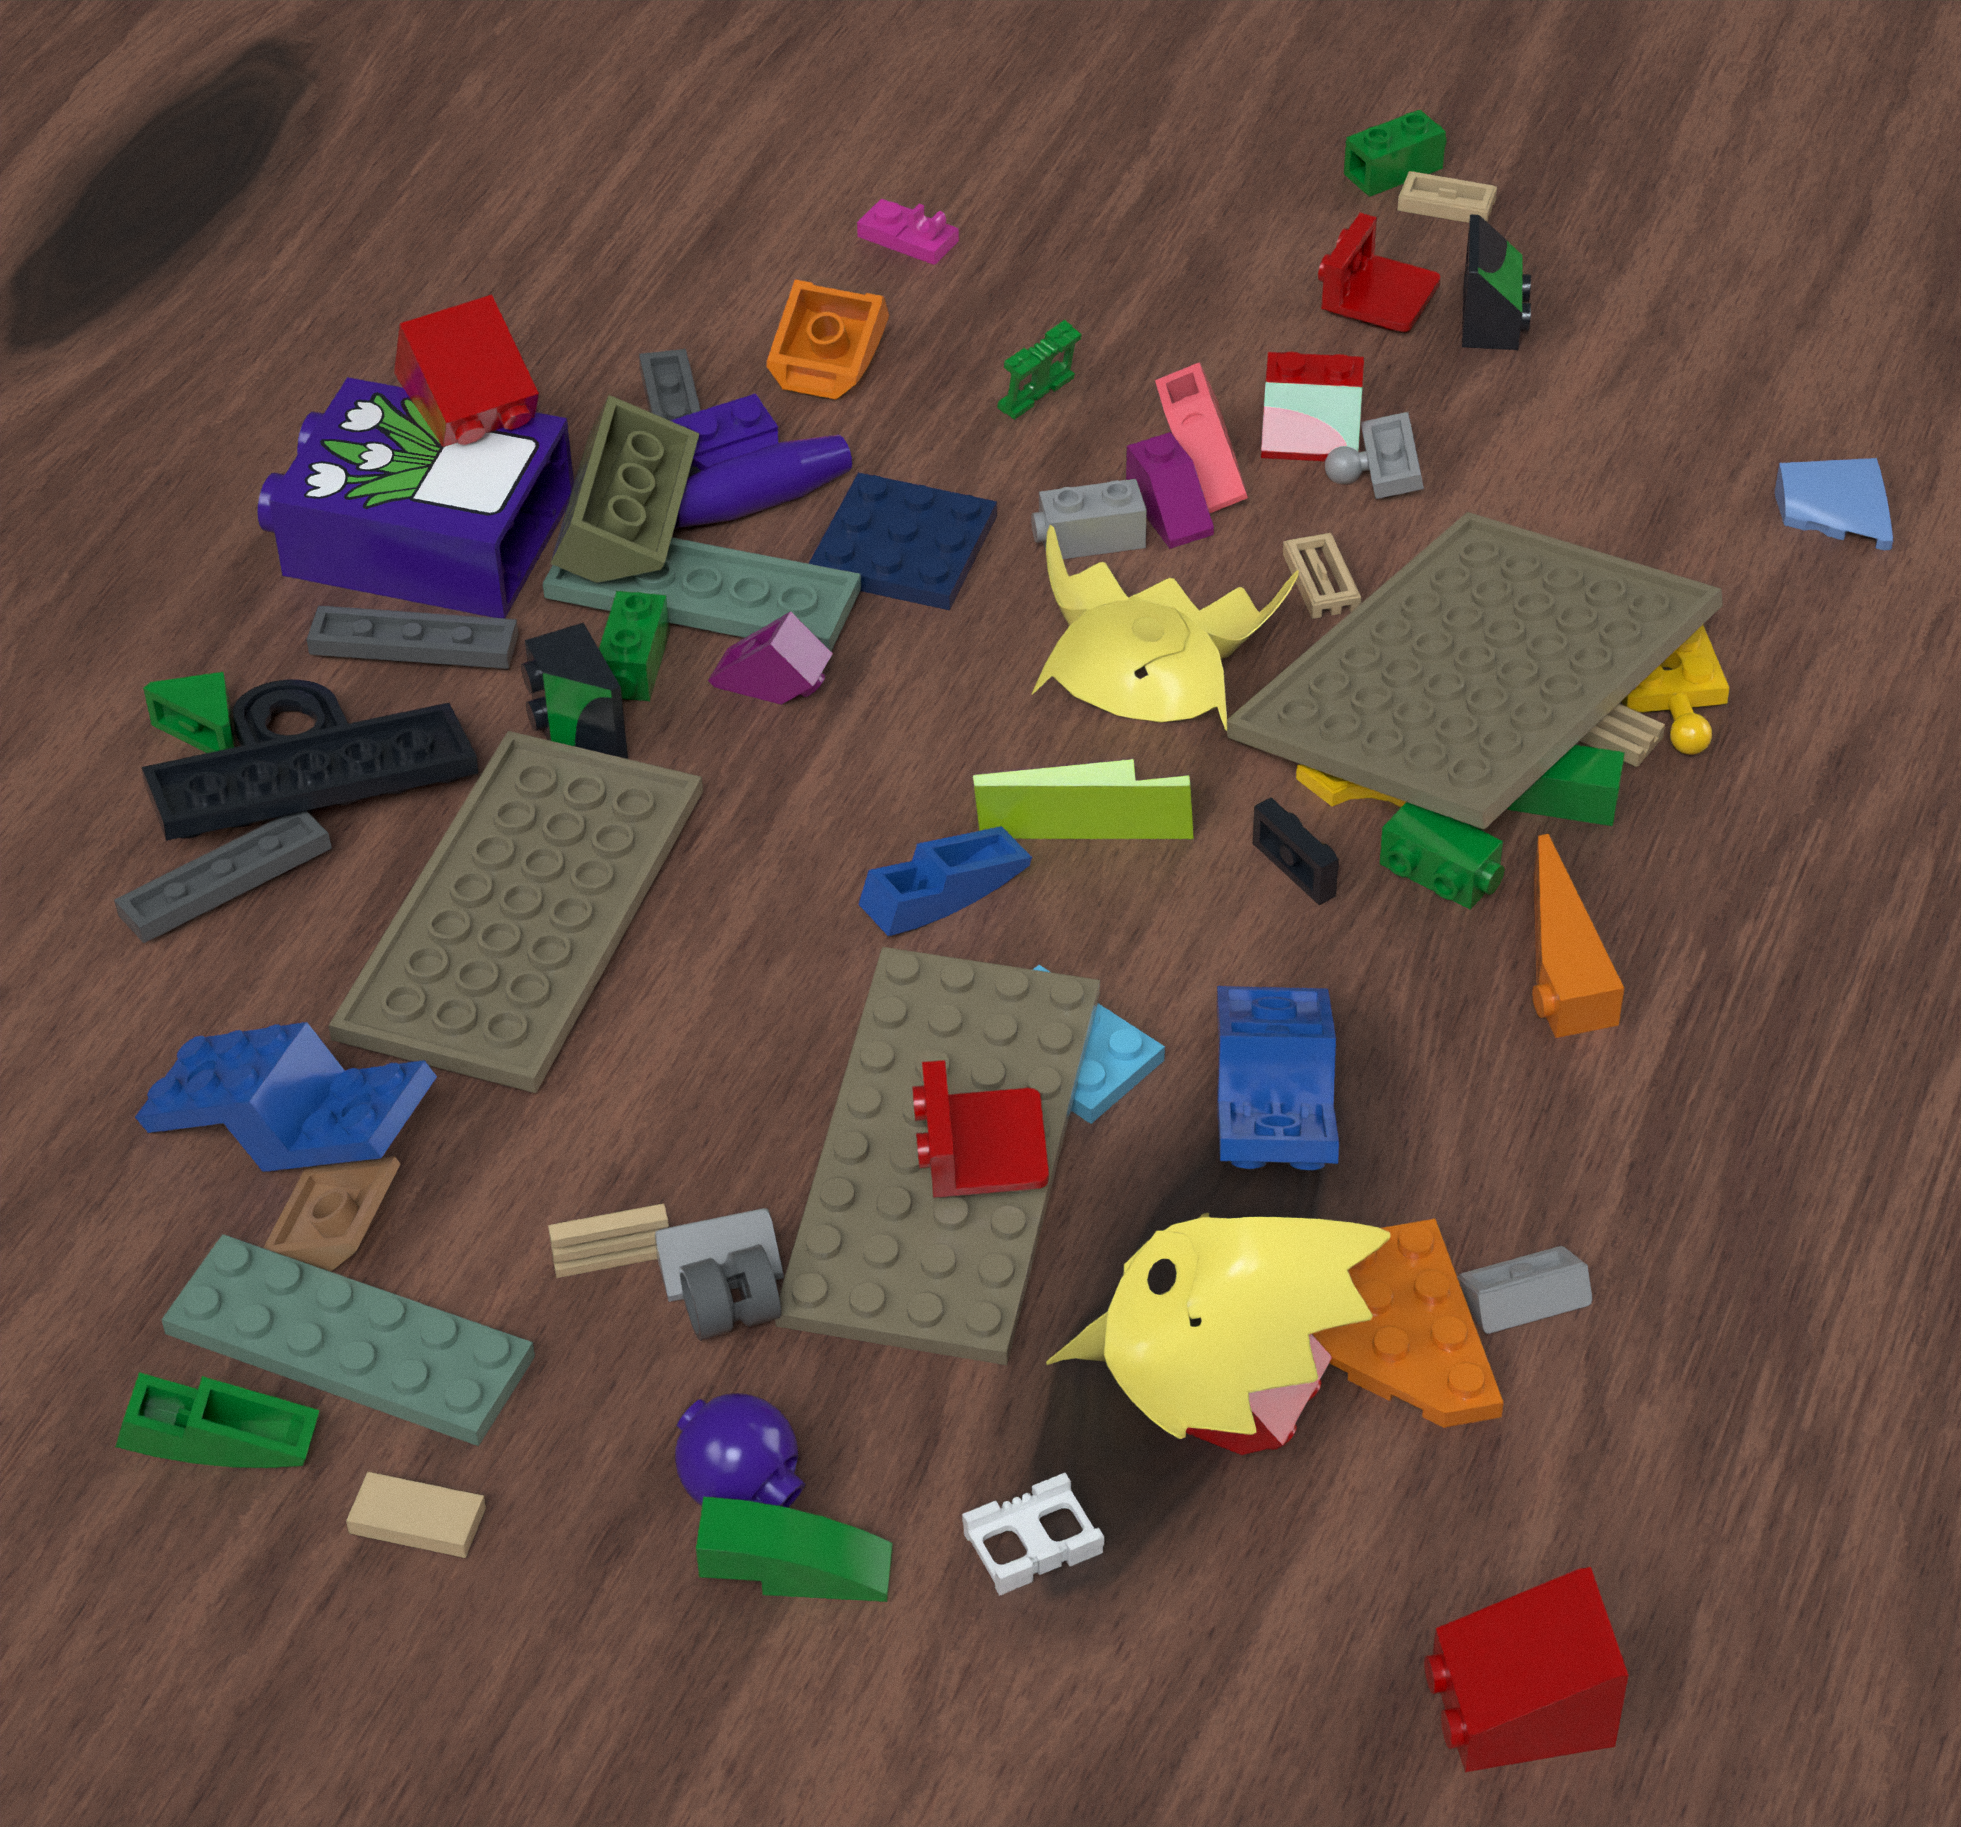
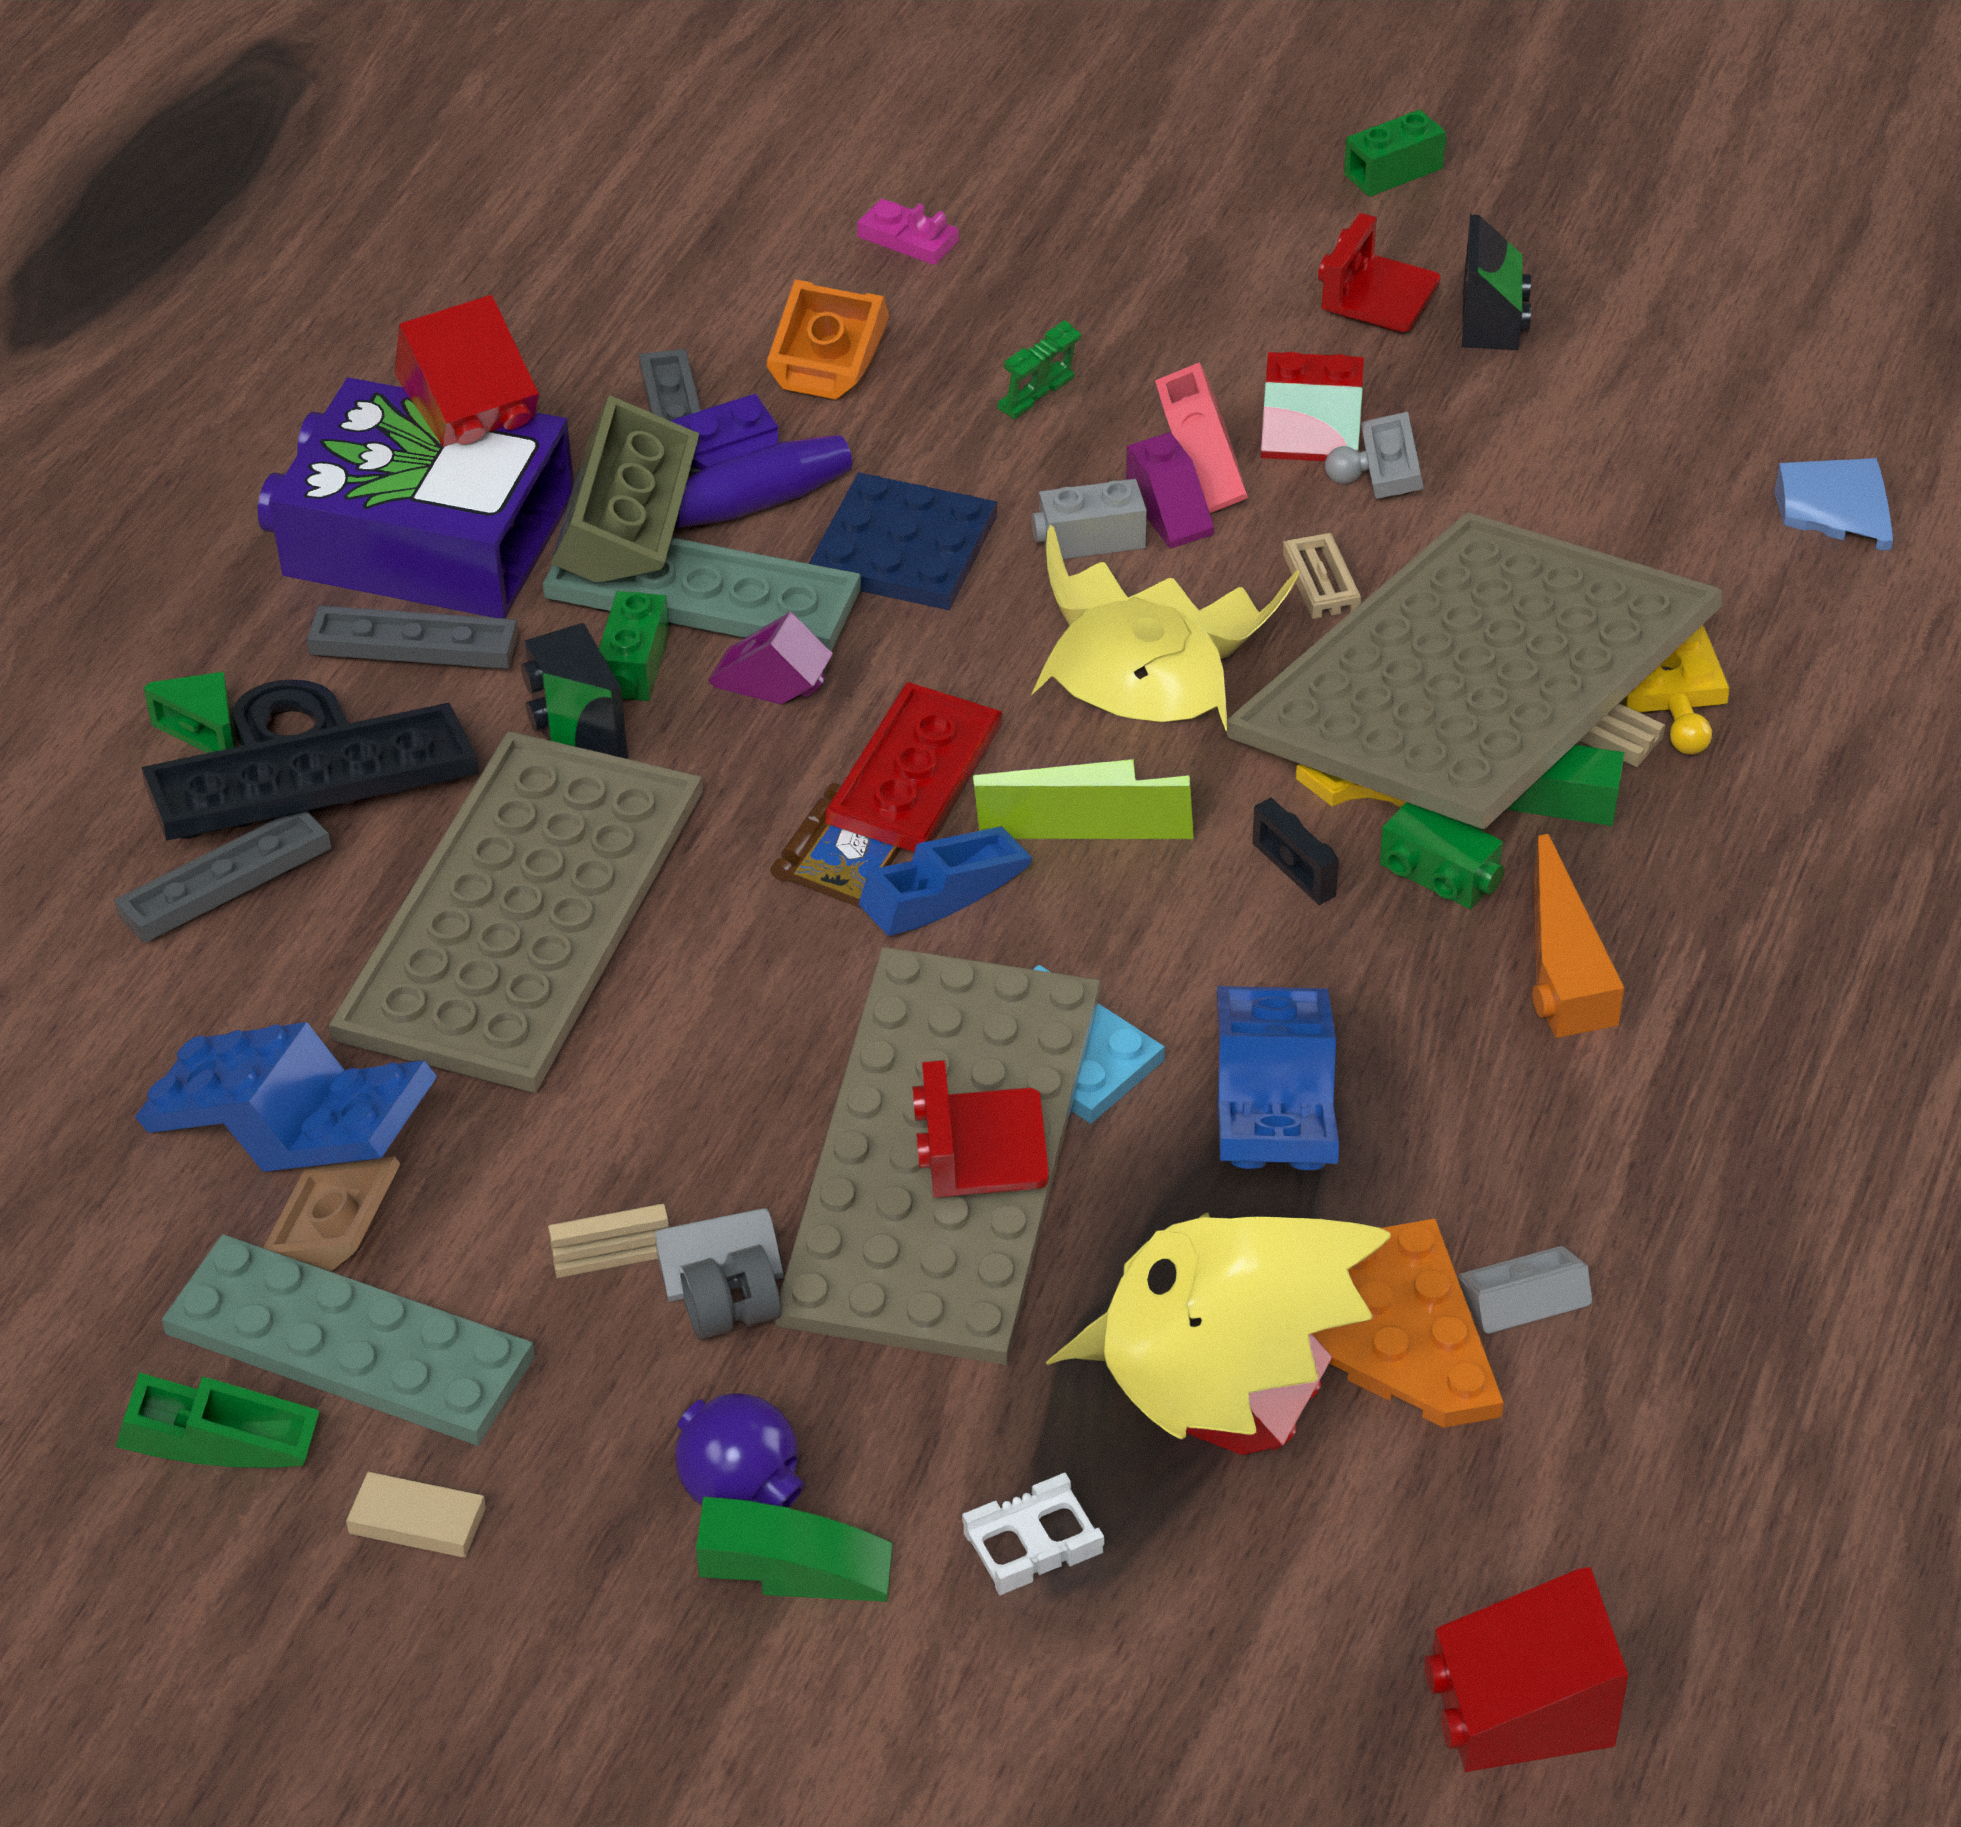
(831, 857): none -> piece
(914, 767): none -> red tile
(1446, 197): tan tile -> none

